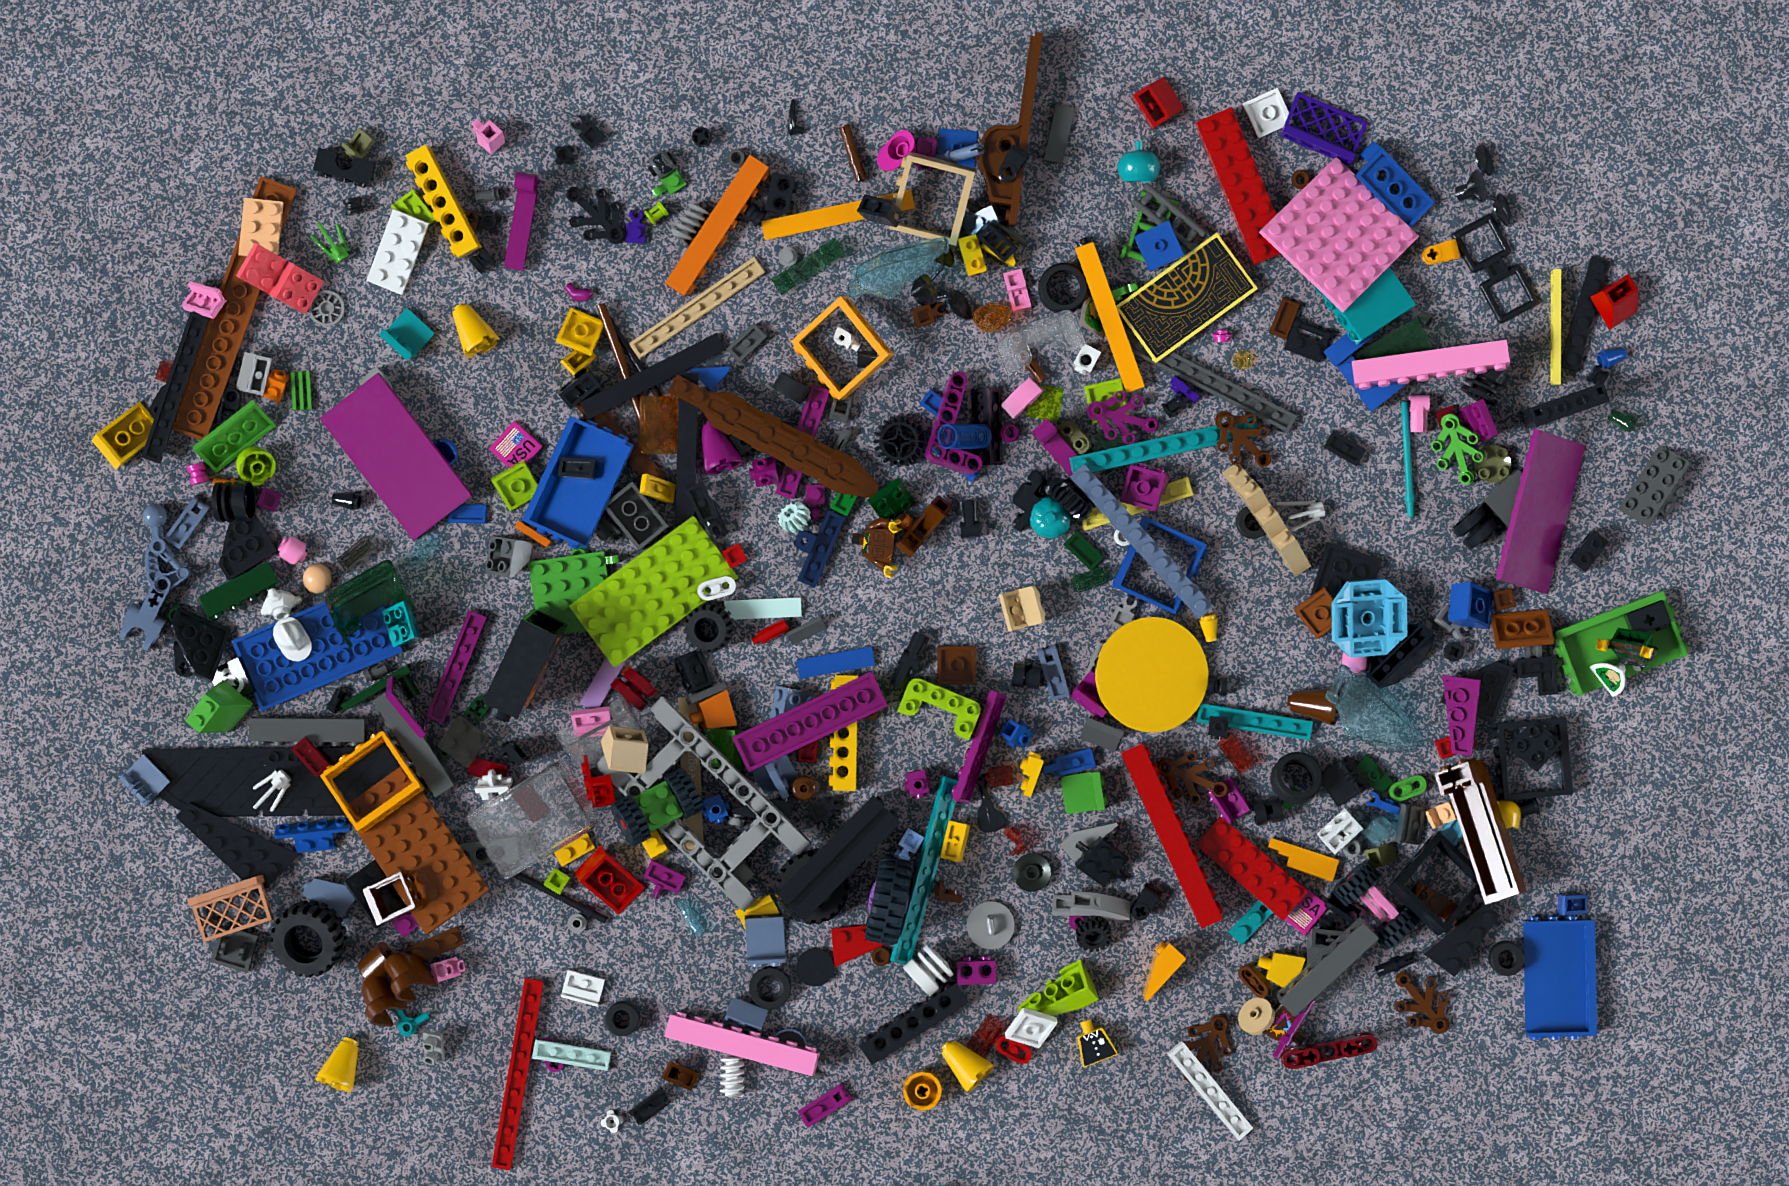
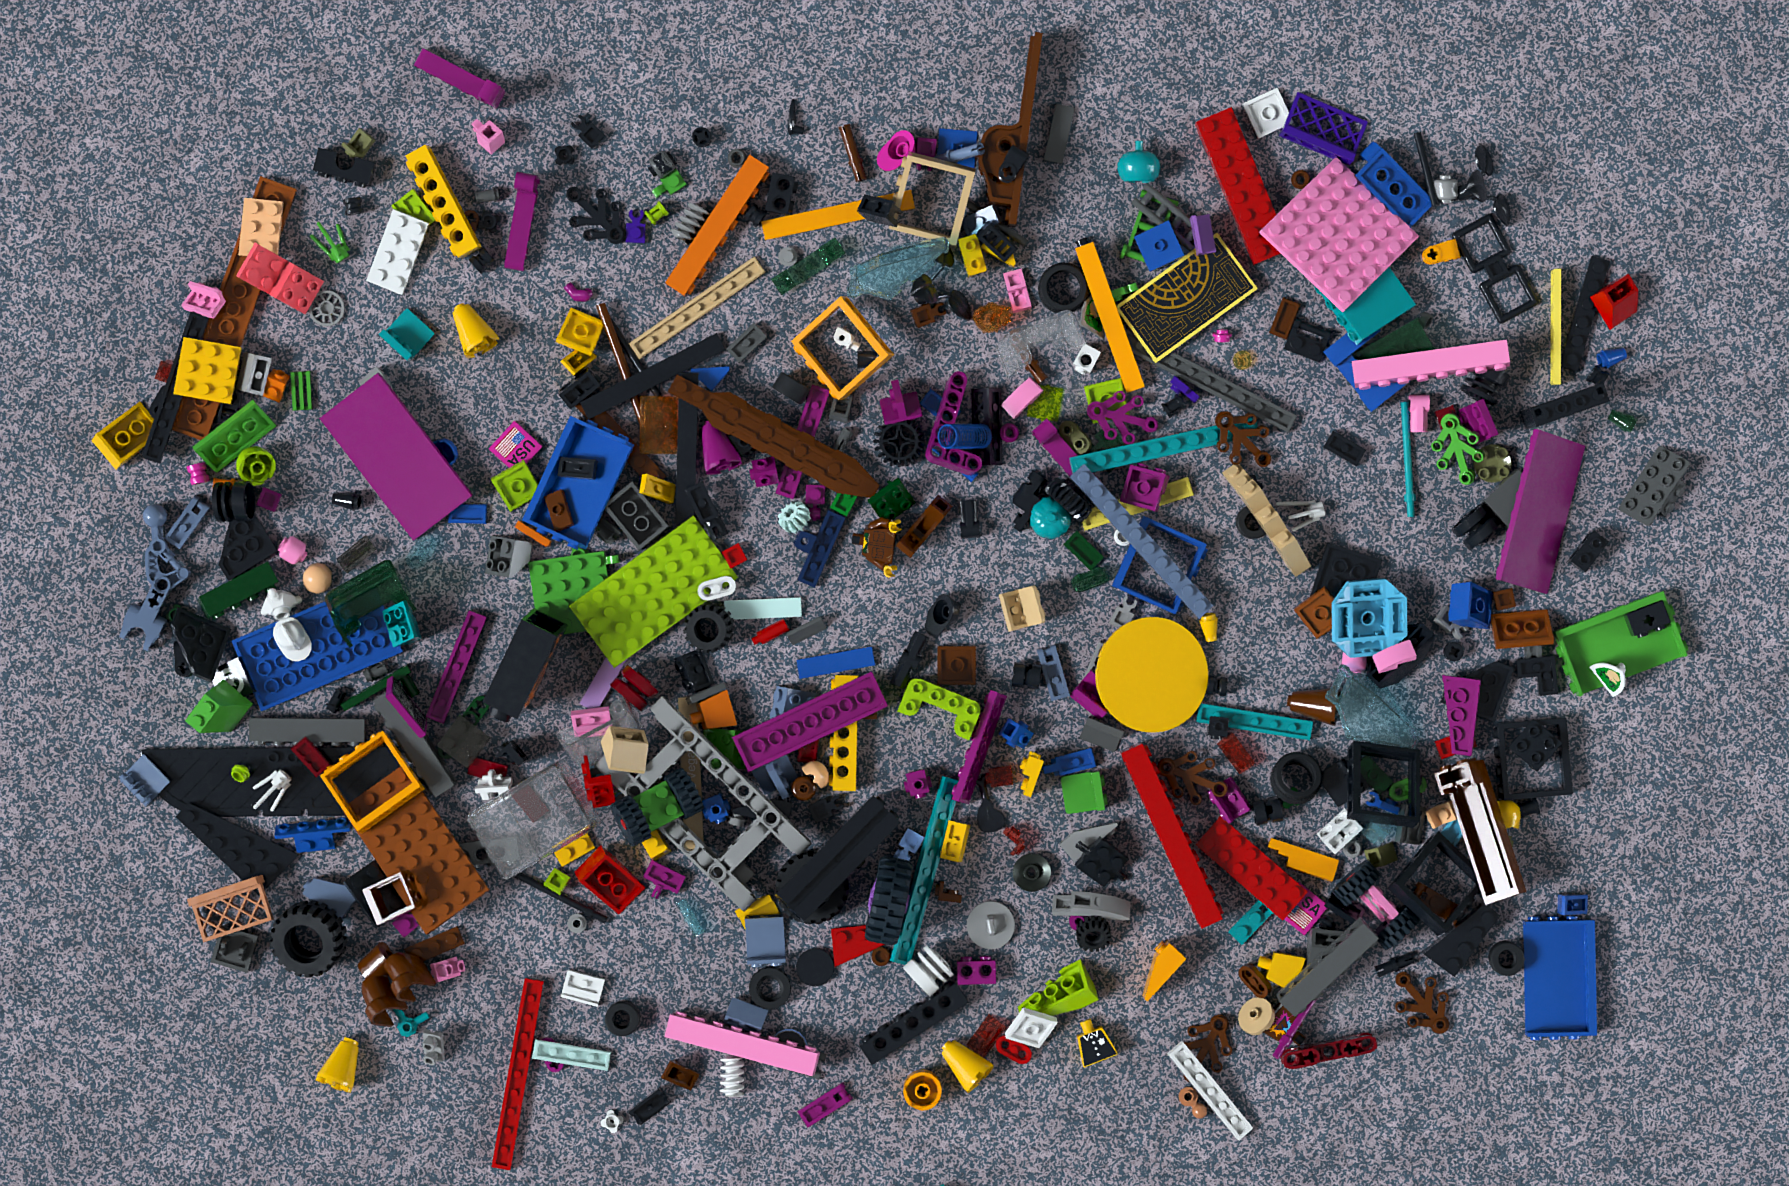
(207, 370): none -> yellow plate
(240, 773): none -> lime plate
(483, 90): none -> magenta beam
(559, 510): none -> reddish brown plate
(819, 771): none -> light nougat hair
(900, 406): none -> magenta bracket
(906, 522): orange plate -> none
(941, 614): none -> black piece
(1148, 899): black piece -> none
(1157, 103): red slope -> none
(1198, 1110): none -> nougat plate
(1202, 234): none -> medium lavender panel
(1354, 812): none -> black window
(1392, 656): none -> bright pink slope
(1426, 169): none -> black bar
(1446, 189): none -> light grey head
(1631, 647): torso -> none

